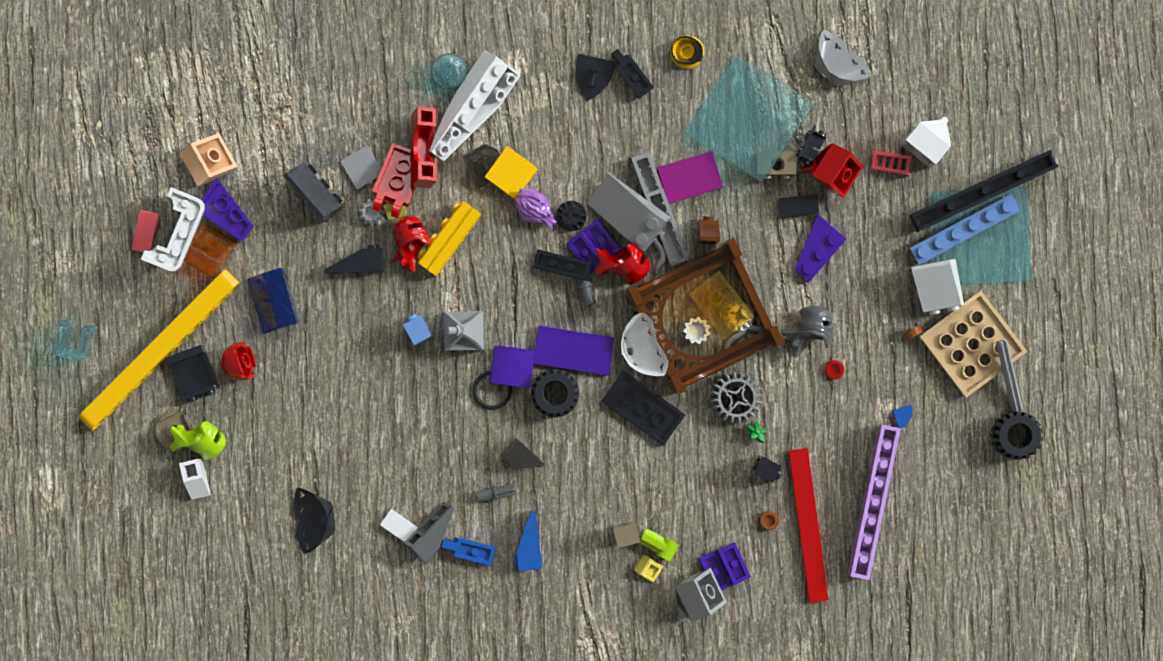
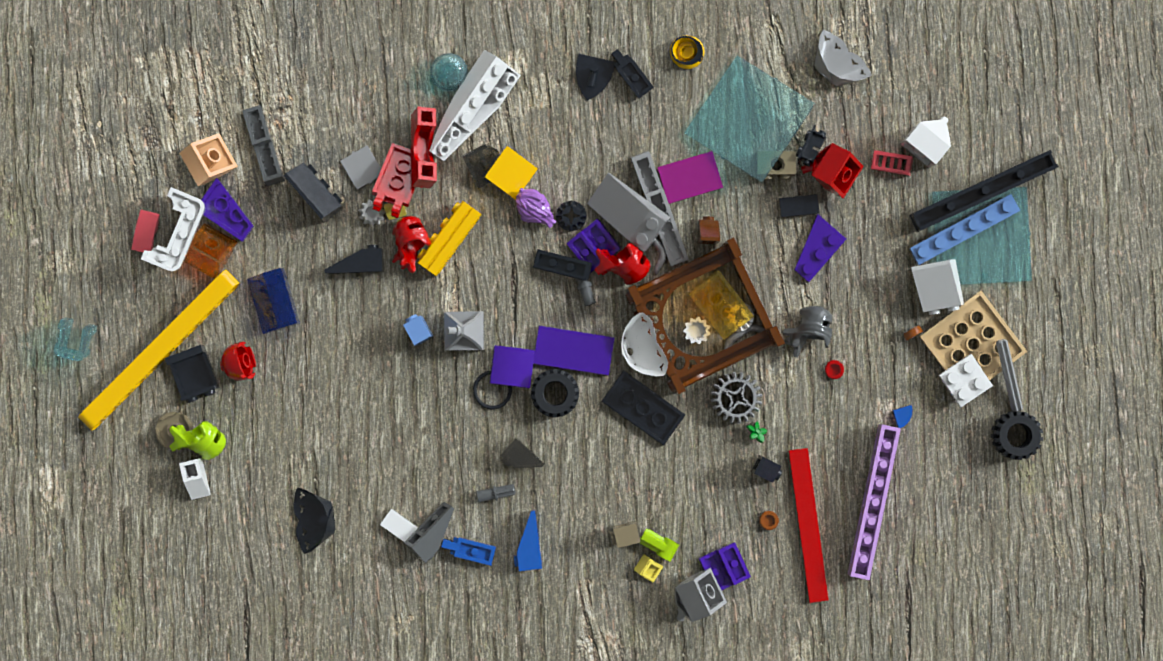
(263, 145): none -> dark grey slope
(965, 380): none -> white plate

